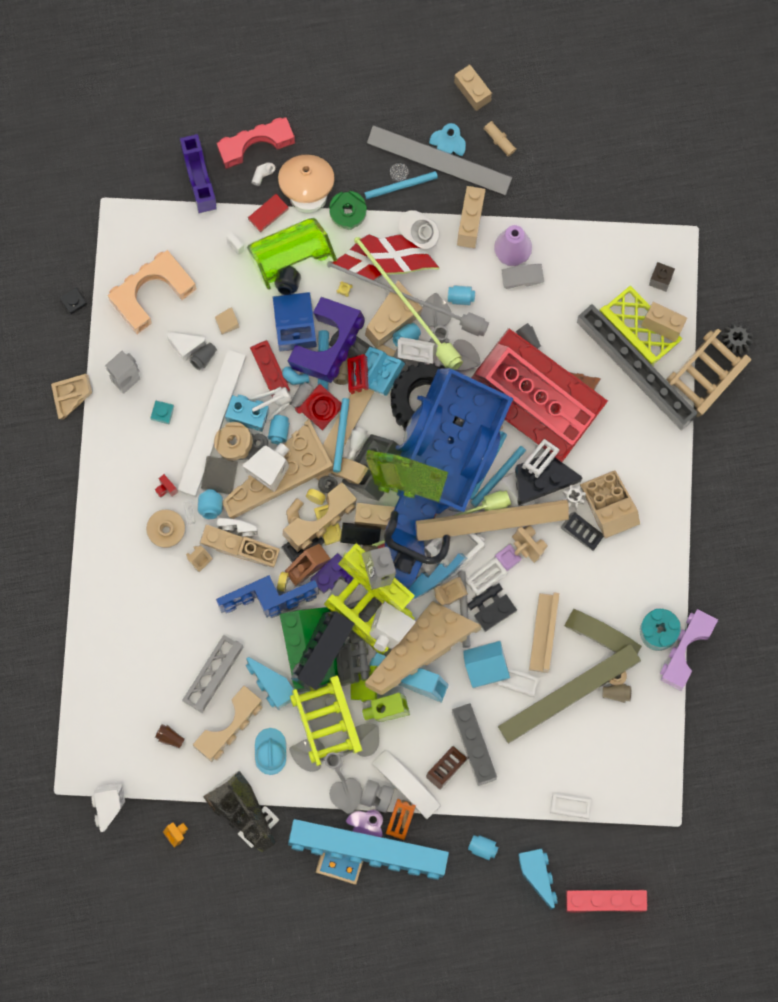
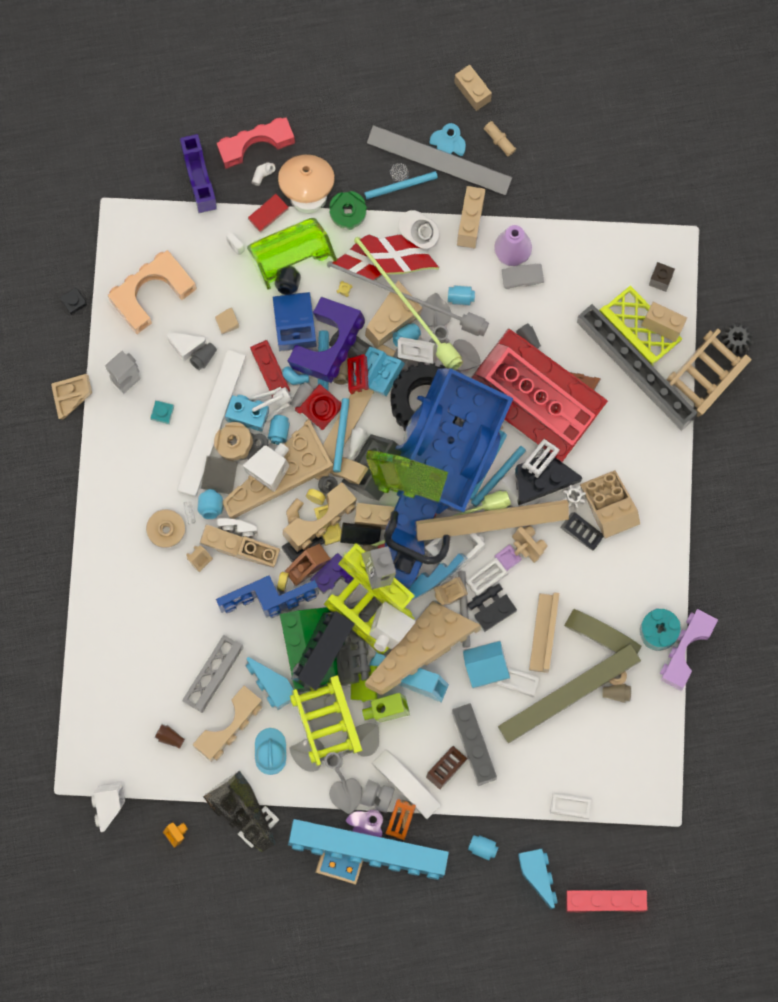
(166, 486): red tile -> none

